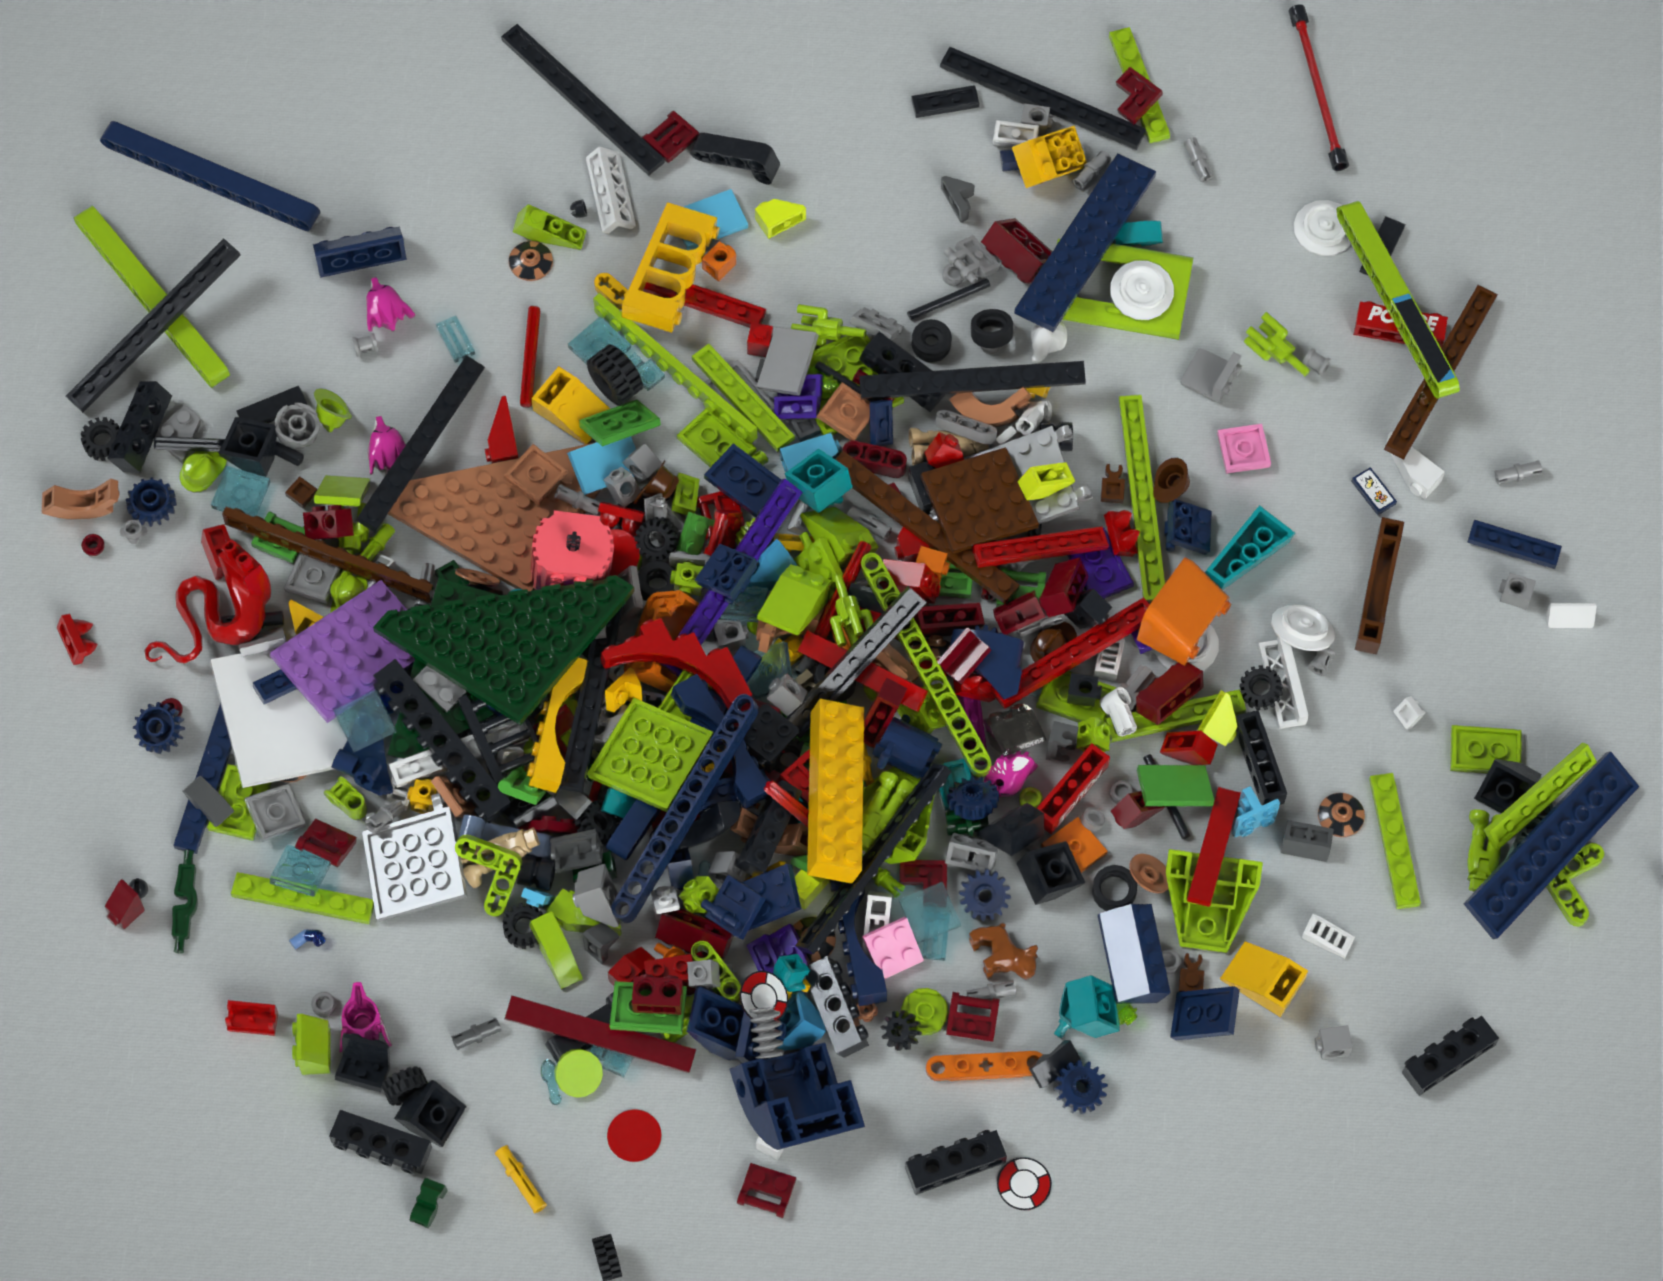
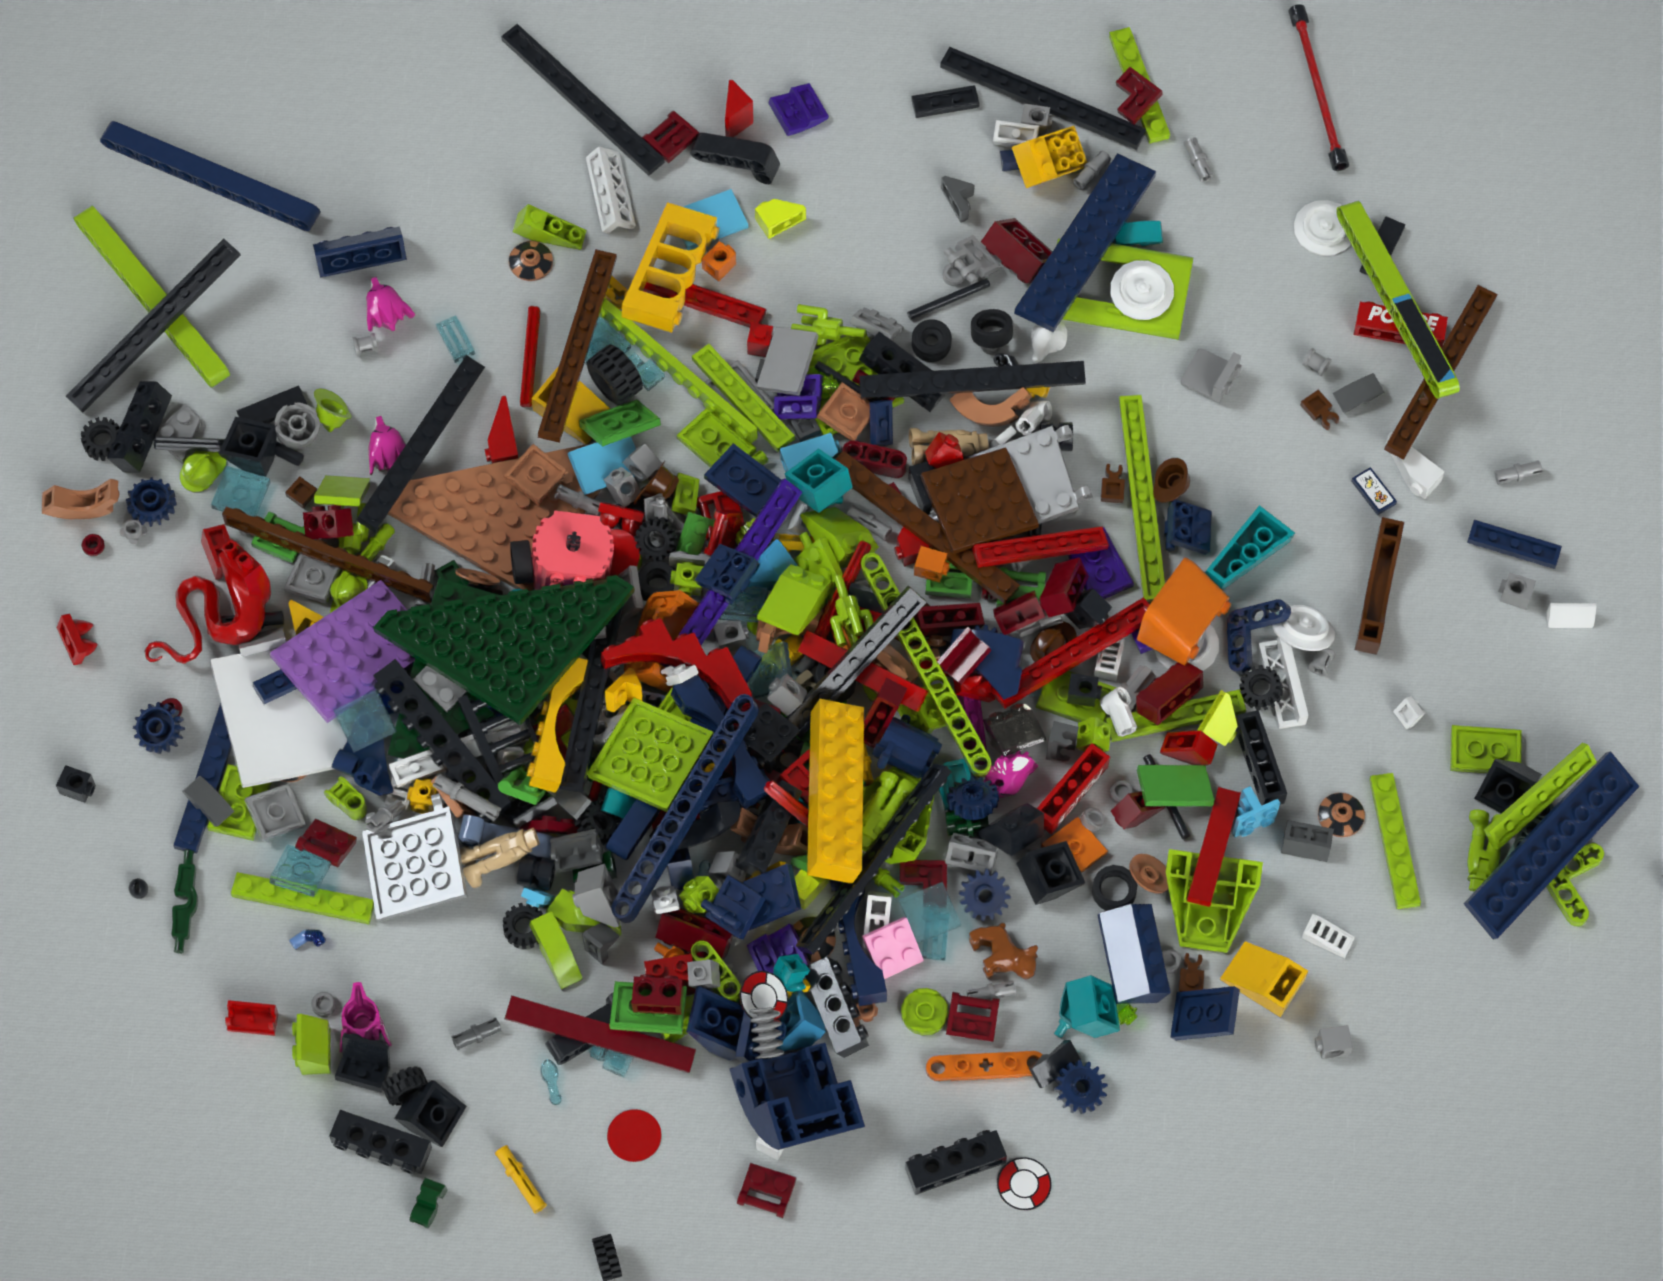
(69, 777): none -> black brick
(123, 905): dark red slope -> none
(459, 792): none -> light grey pin
(498, 863): lime beam -> none
(521, 562): none -> black tyre
(577, 346): none -> reddish brown plate
(578, 1073): lime tile -> none
(580, 209): black hinge -> none
(629, 966): red slope -> none
(679, 674): none -> white plate
(738, 110): none -> red slope
(798, 109): none -> dark purple slope
(894, 1026): black gear -> none
(915, 575): red piece -> none
(965, 427): light grey beam -> none
(1002, 359): none -> black arm
(1031, 796): lime tile -> none
(1045, 480): neon yellow slope -> none
(1120, 533): red tile -> none
(1244, 448): bright pink plate -> none
(1244, 629): none -> dark blue beam
(1275, 344): lime plant -> none
(1317, 407): none -> reddish brown plate
(1358, 392): none -> dark grey slope
(1423, 1079): black brick -> none

